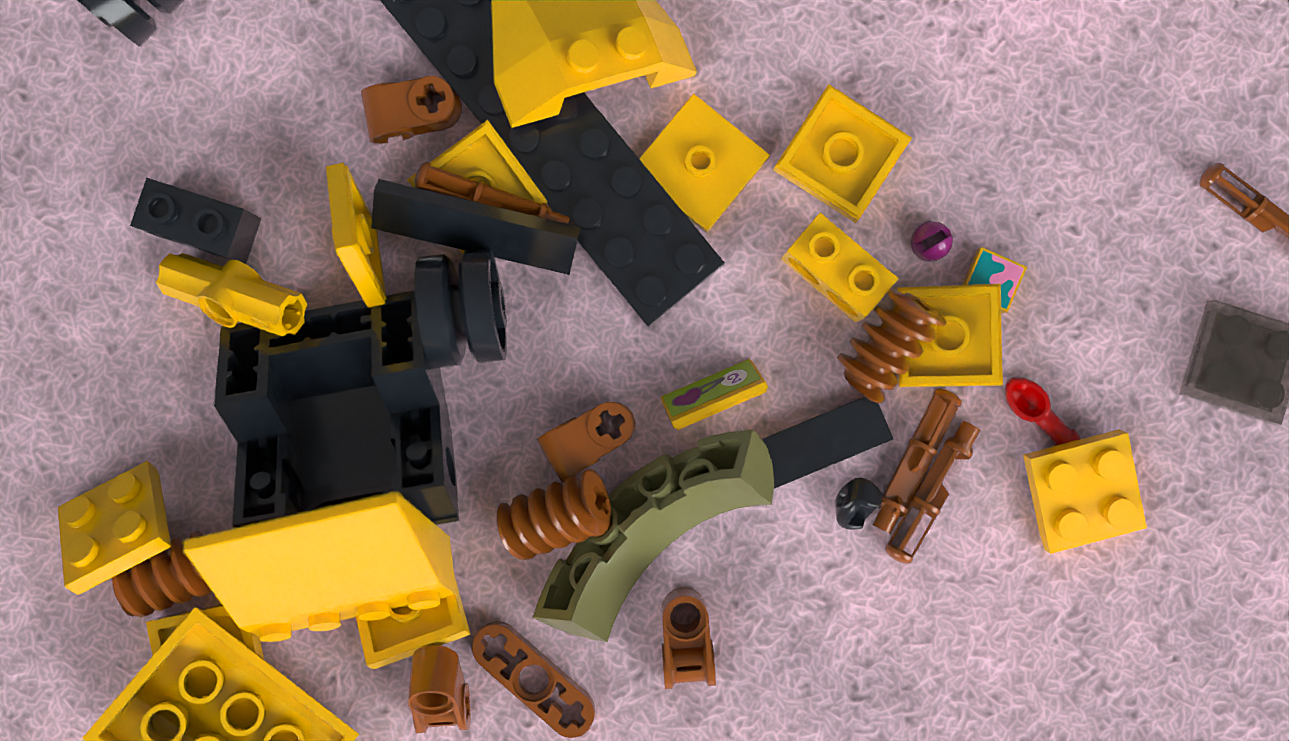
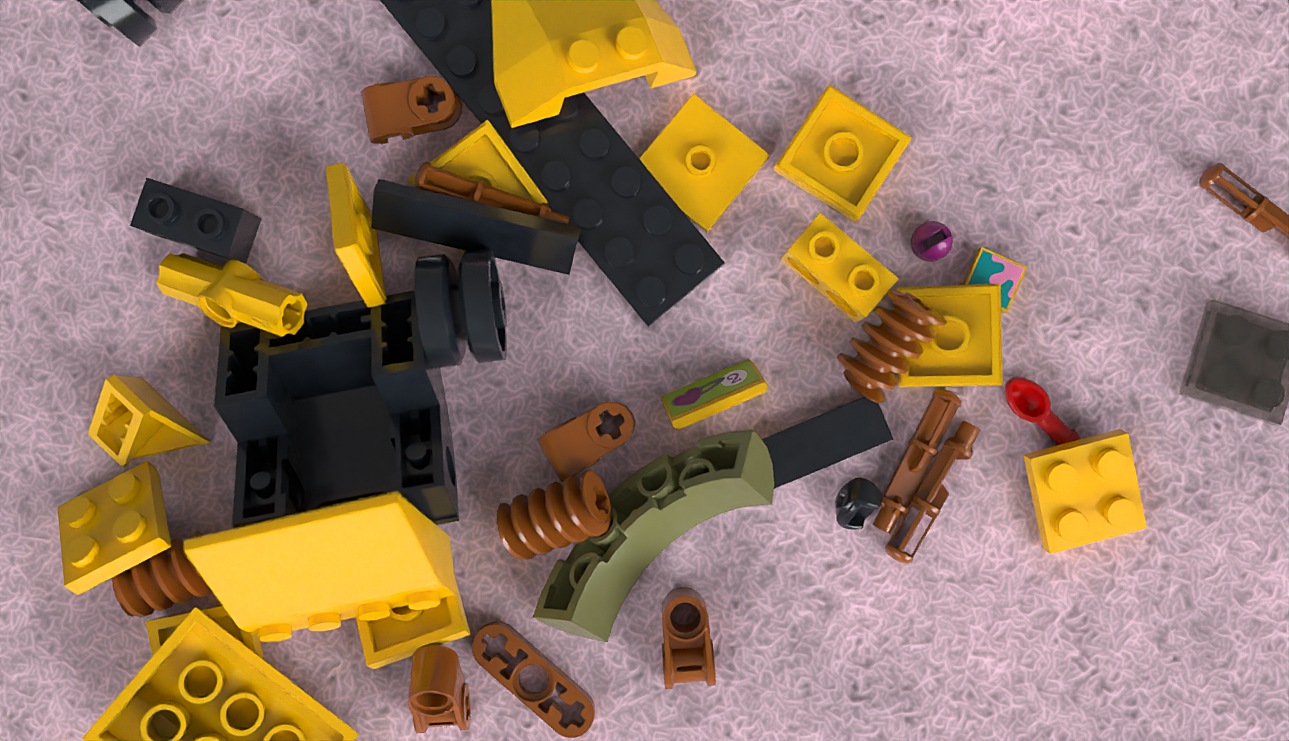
(138, 421): none -> yellow slope

